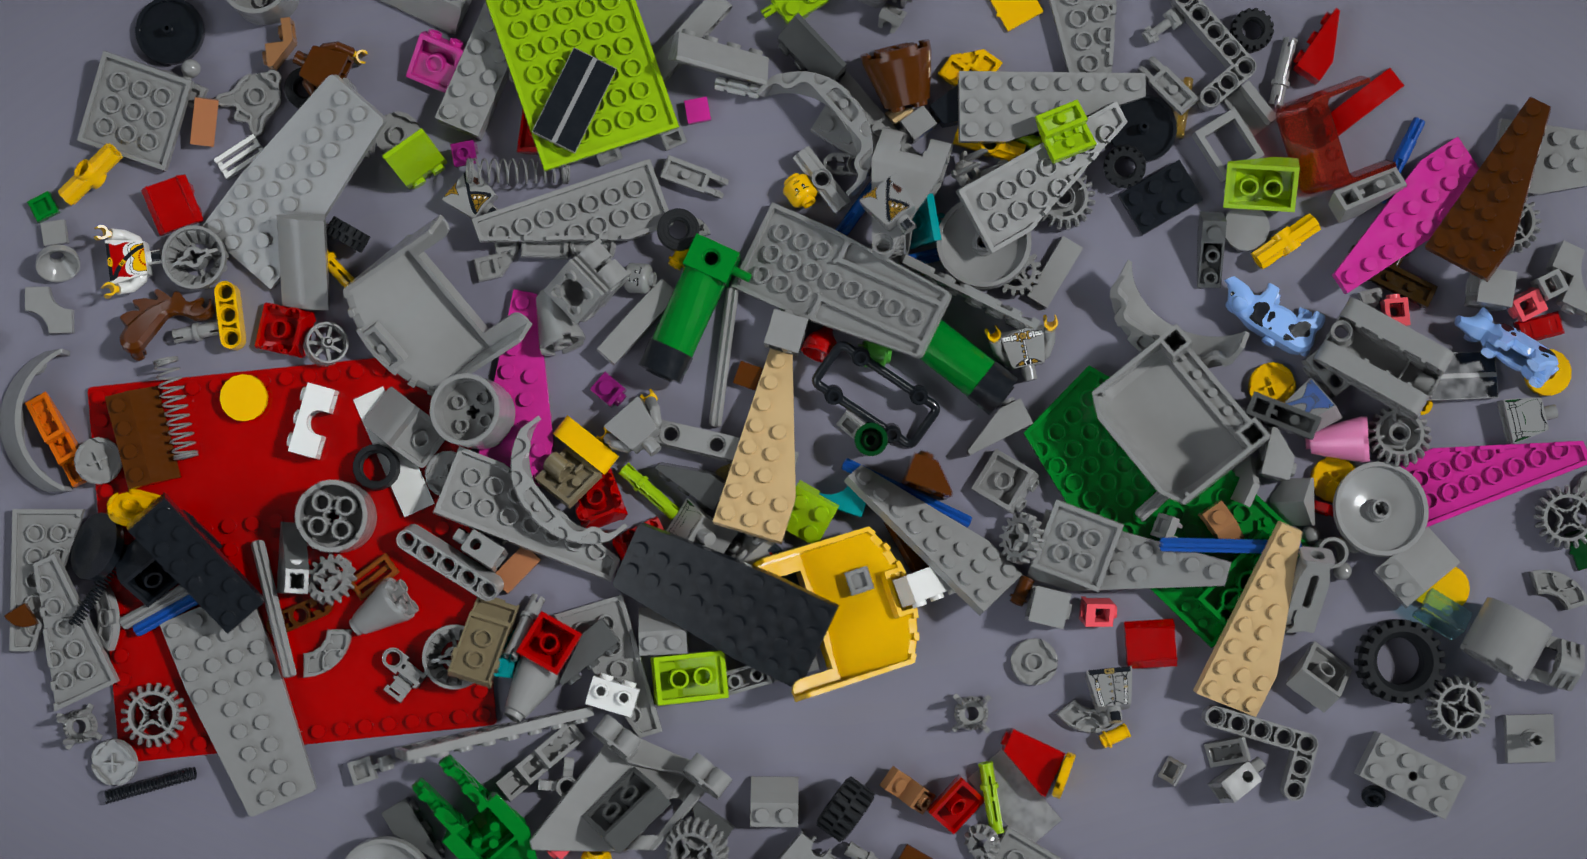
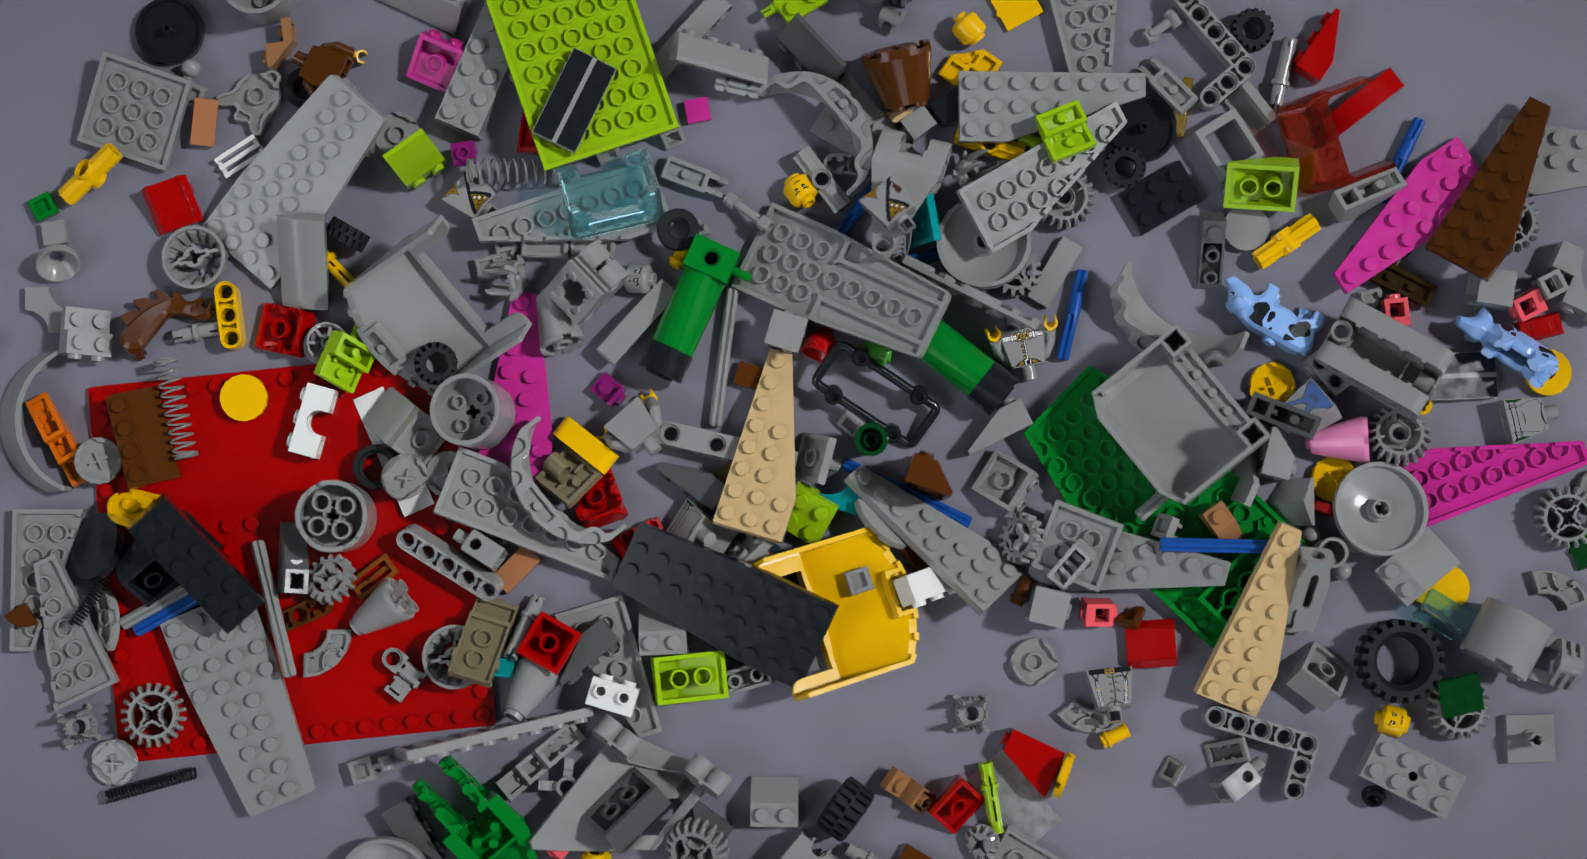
(85, 333): none -> light grey plate
(128, 260): torso -> none
(344, 360): none -> lime plate
(404, 476): none -> light grey tile
(428, 350): none -> black tyre
(512, 269): none -> light grey piece
(610, 197): none -> clear light blue windscreen
(646, 488): lime pin -> none
(762, 222): none -> light grey bar
(816, 458): none -> light grey tile
(878, 526): none -> light grey tile
(968, 28): none -> yellow head
(1072, 313): none -> blue axle
(1077, 550): none -> light grey slope
(1131, 618): none -> reddish brown tile
(1392, 721): none -> yellow head
(1460, 695): none -> dark green piece

